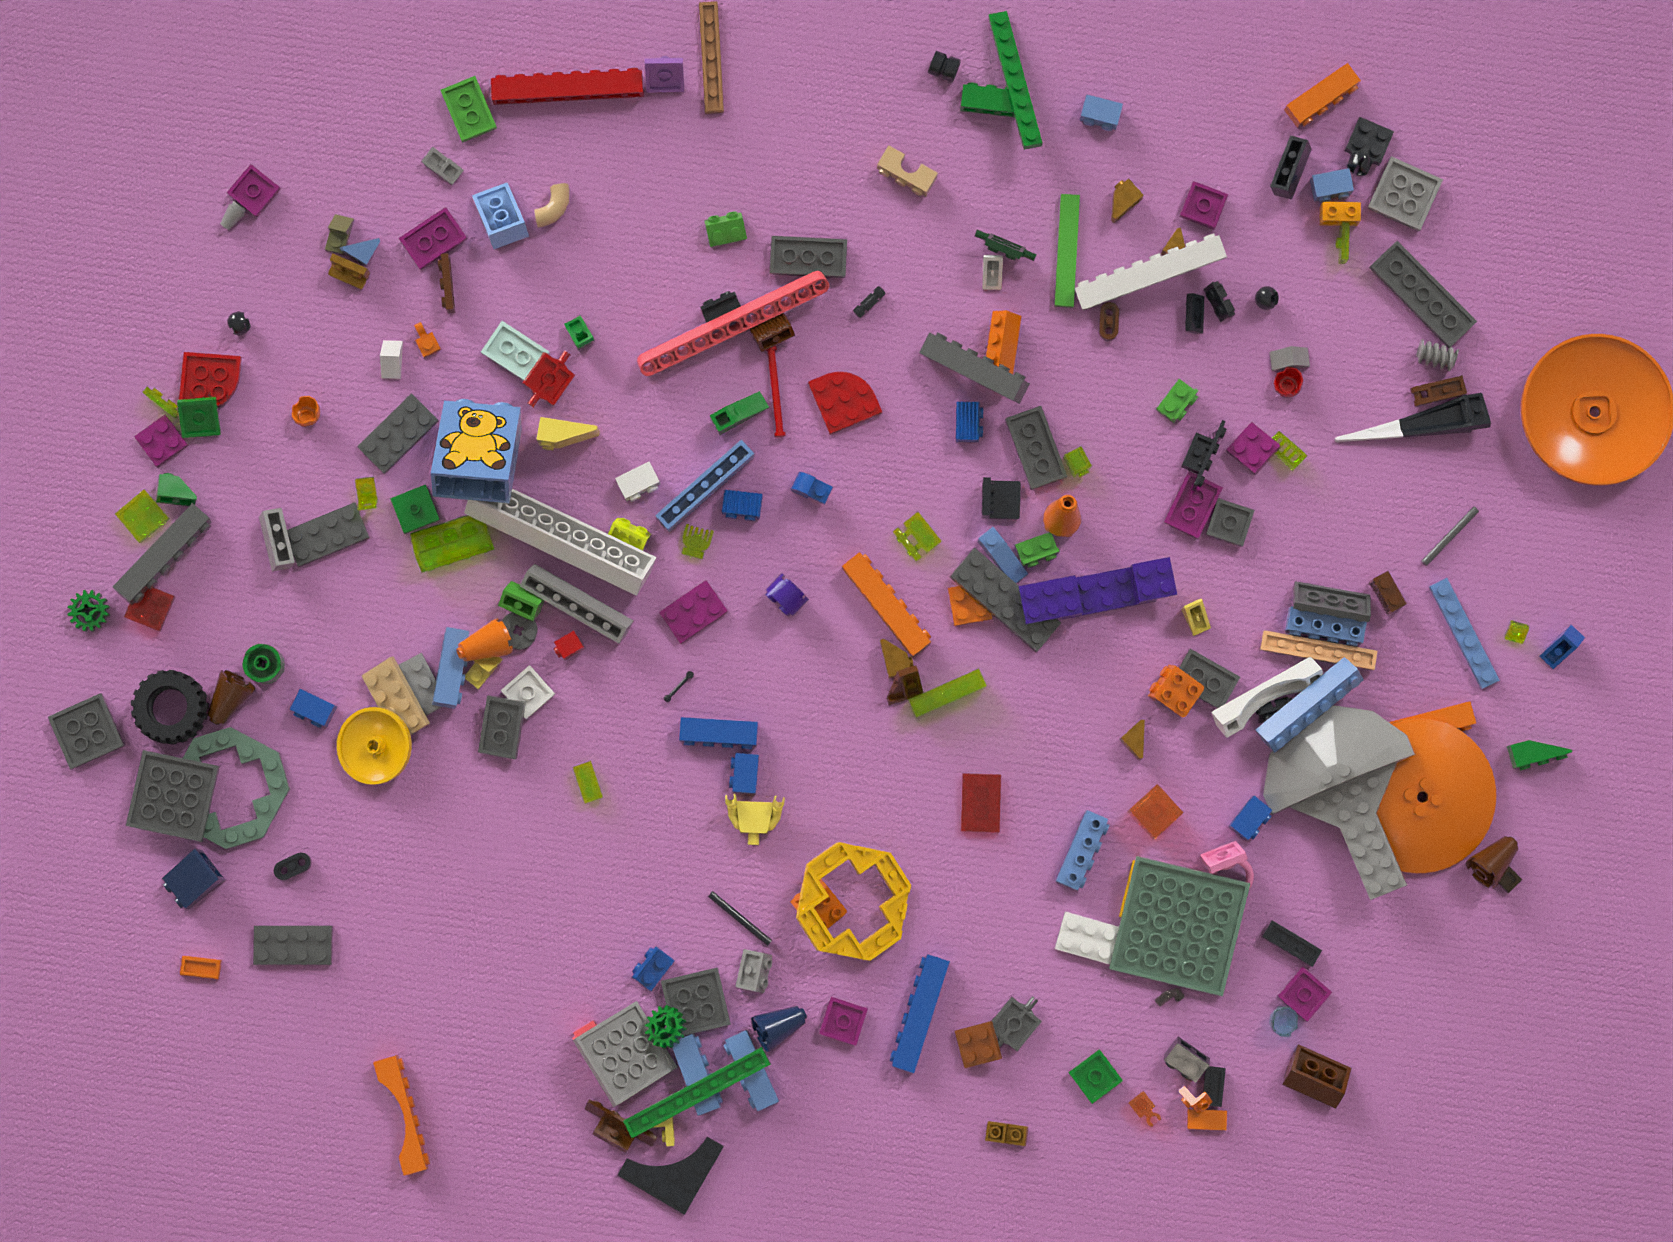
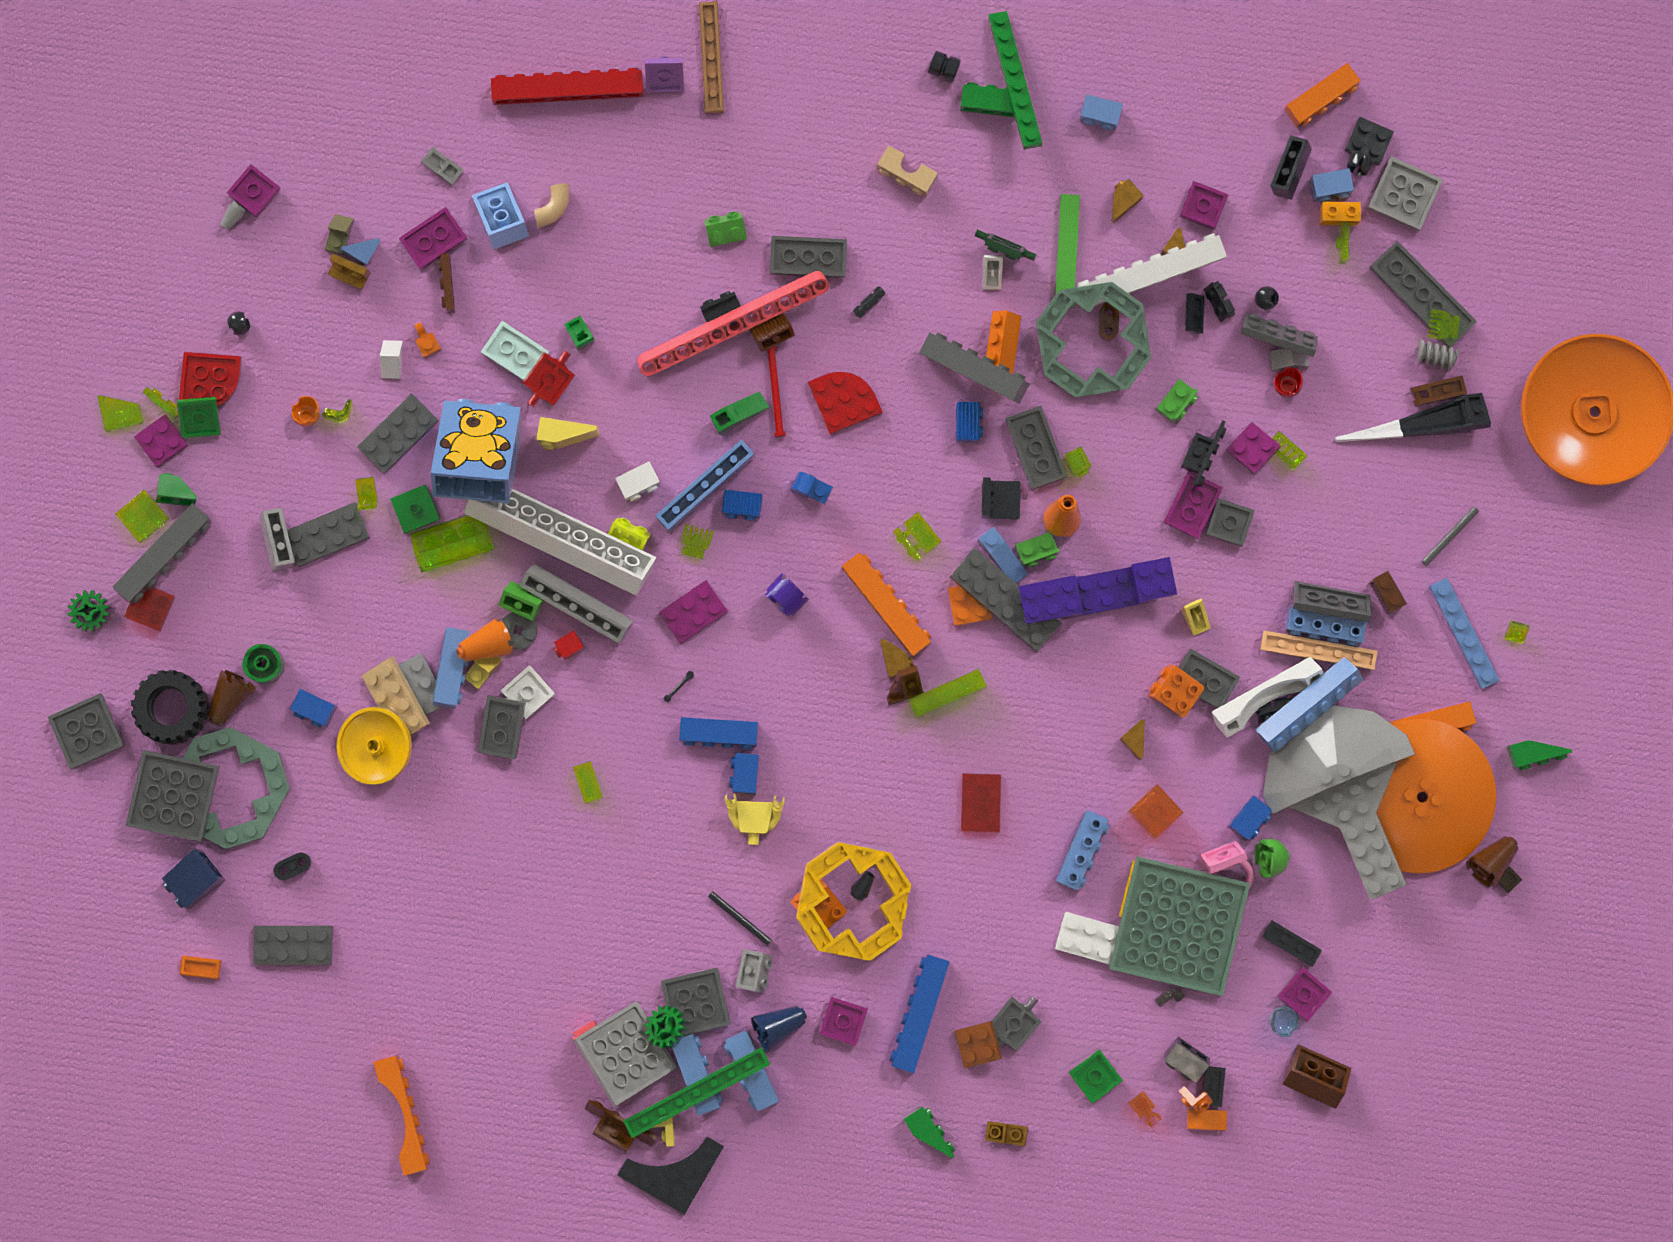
(119, 413): none -> clear neon green wing
(338, 415): none -> clear neon green hair
(468, 109): bright green plate -> none
(653, 968): blue bracket -> none
(861, 888): none -> black cone
(925, 1130): none -> green slope
(1134, 333): none -> sand green plate
(1272, 857): none -> bright green cylinder
(1279, 335): none -> dark grey plate
(1446, 325): none -> clear neon green piece
(1562, 646): blue slope -> none

